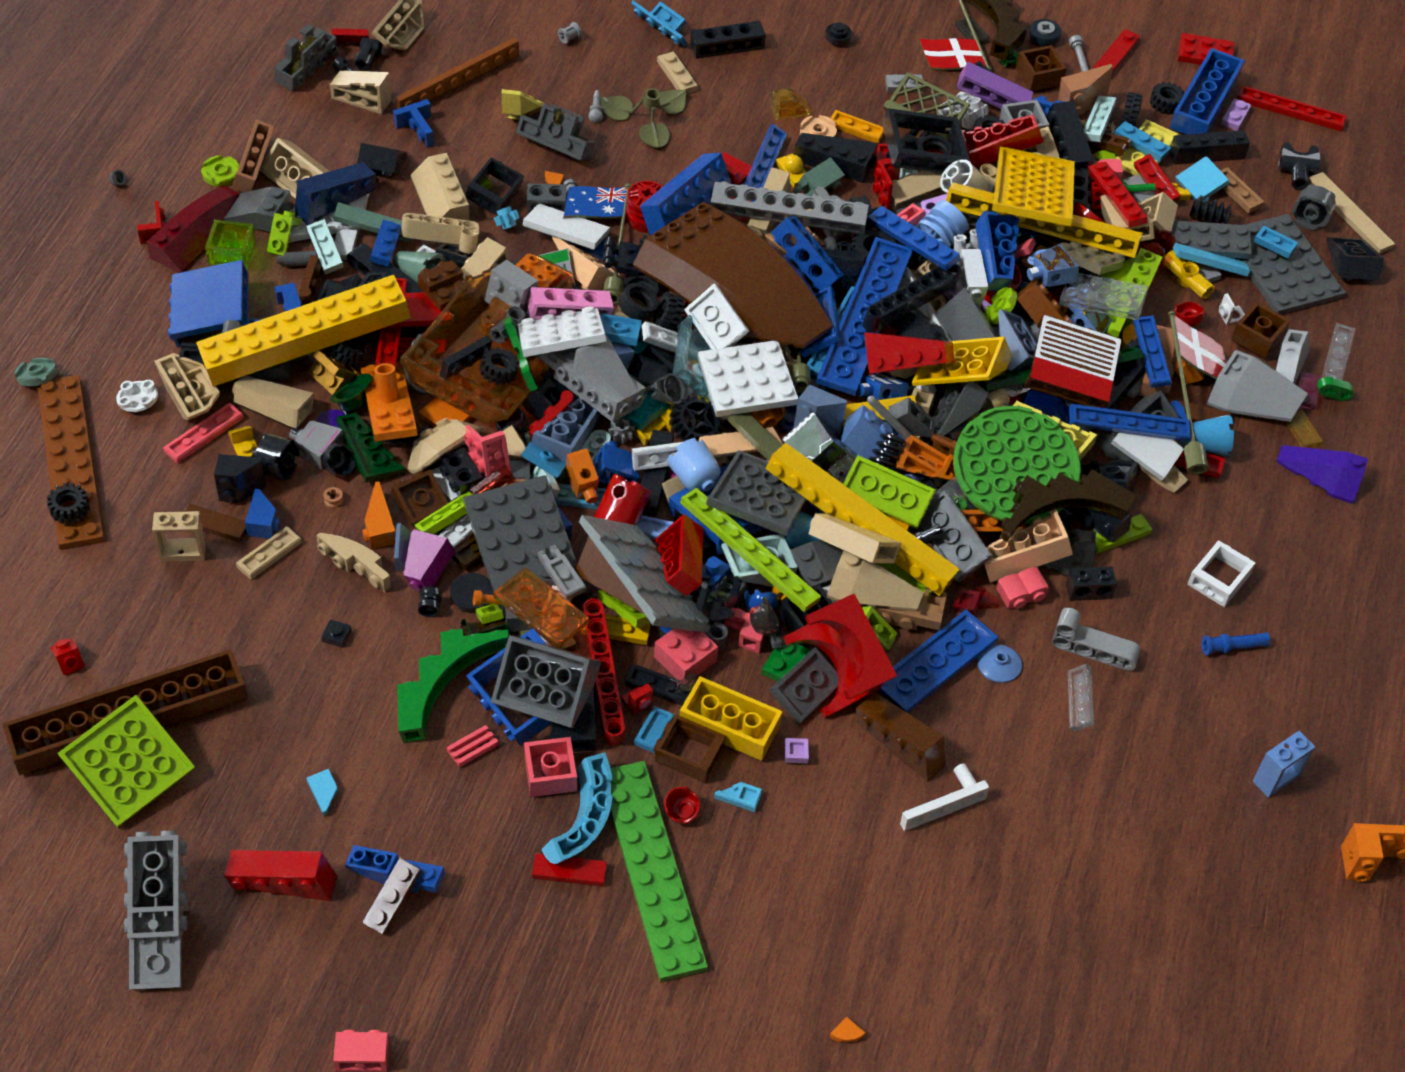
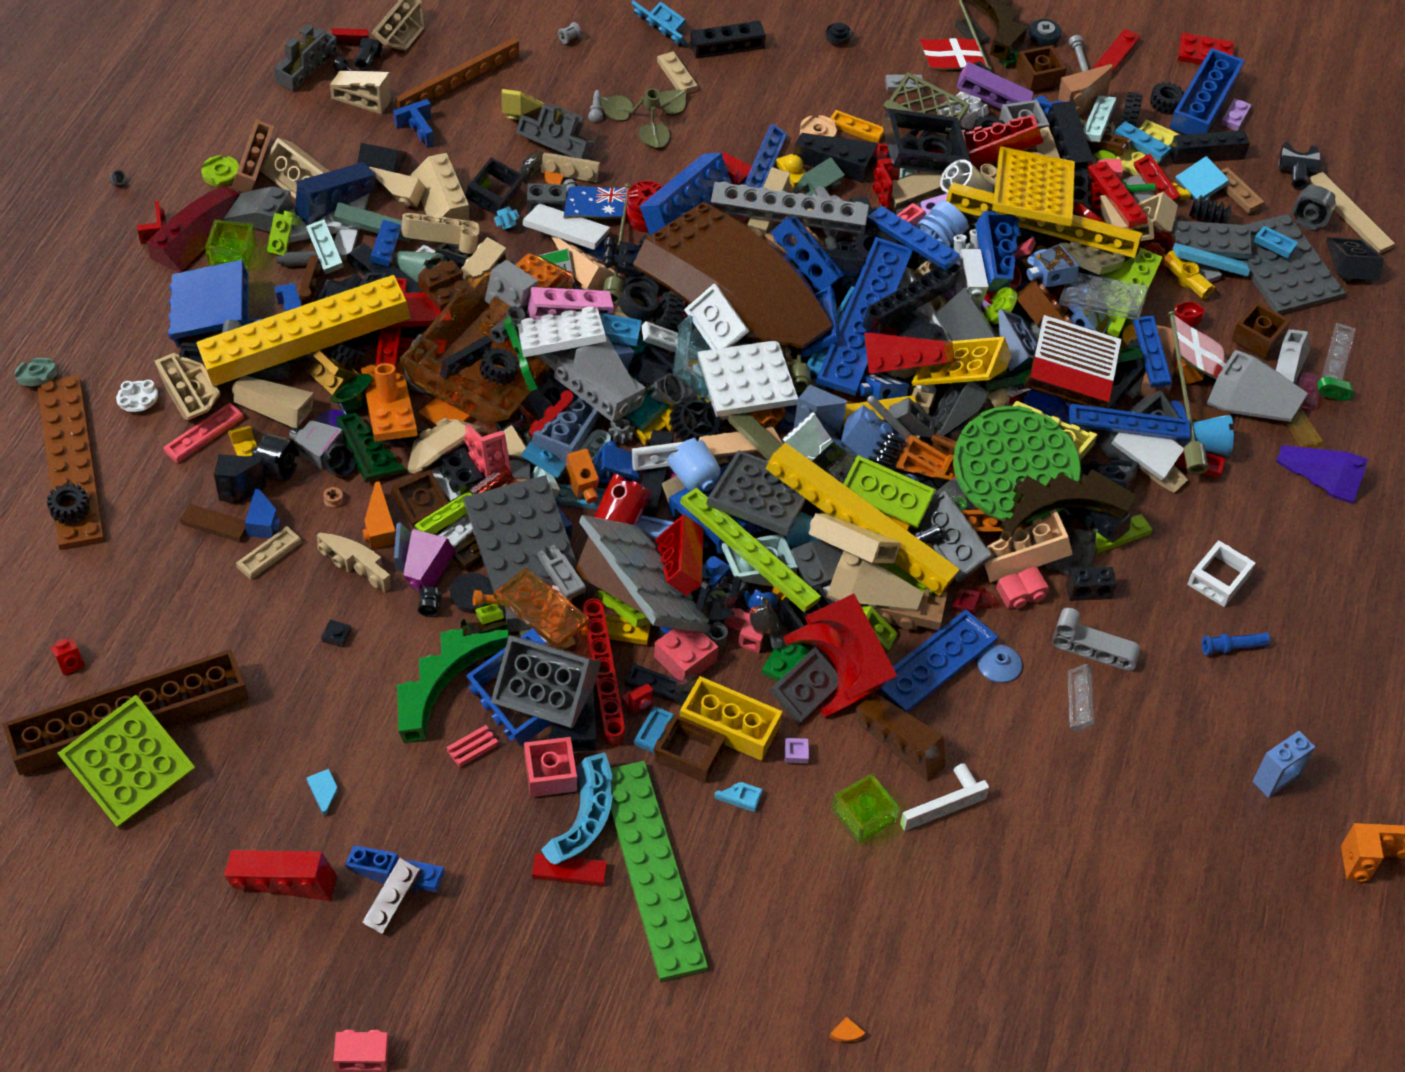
(155, 909): light grey wedge -> none
(170, 549): tan window -> none
(403, 188): none -> tan slope
(531, 165): none -> clear smoke brick
(571, 167): none -> tan plate
(682, 805): red hair -> none
(788, 103): clear yellow slope -> none
(865, 808): none -> clear neon green brick
(1227, 308): white bracket -> none
(1292, 108): red tile -> none

